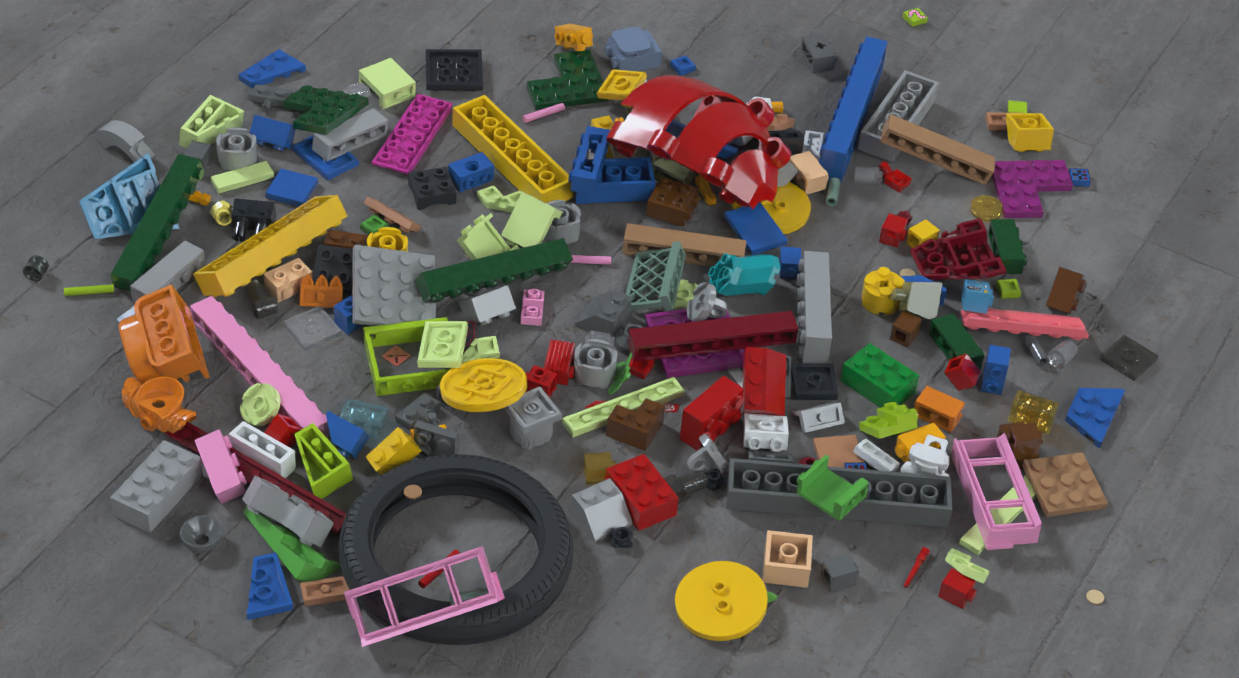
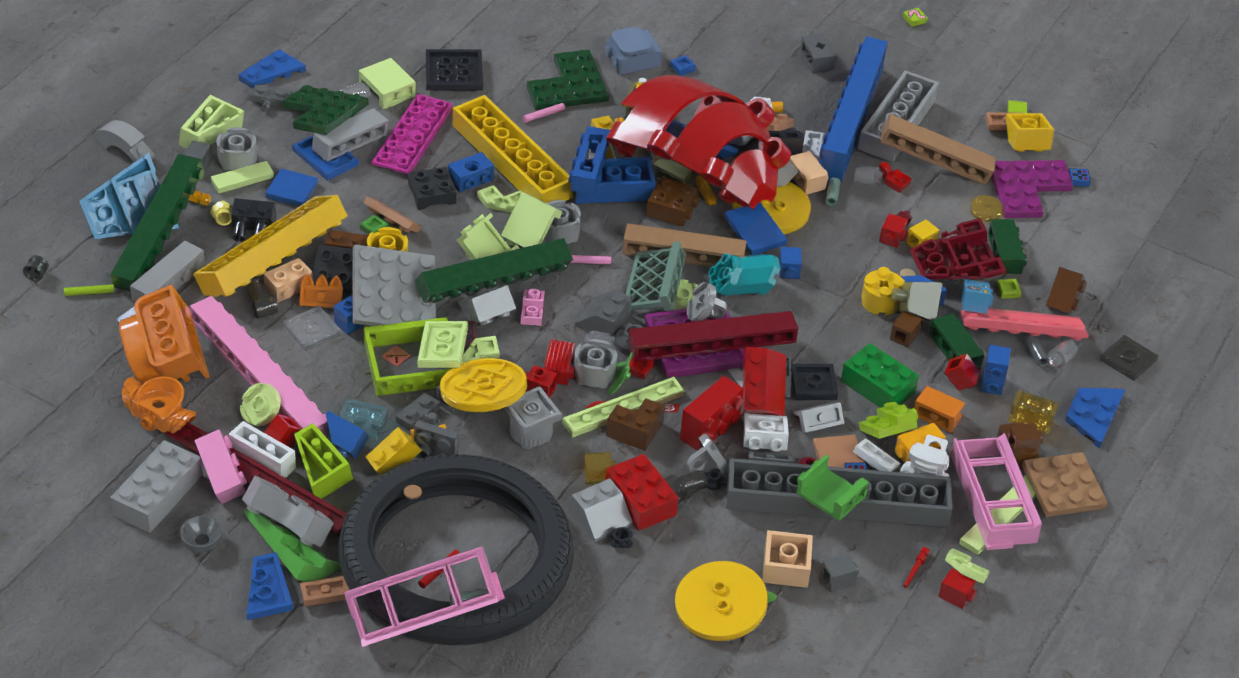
(272, 132): blue brick -> none
(573, 36): light orange brick -> none
(620, 84): yellow tile -> none
(814, 308): light grey brick -> none
(1095, 597): tan piece -> none

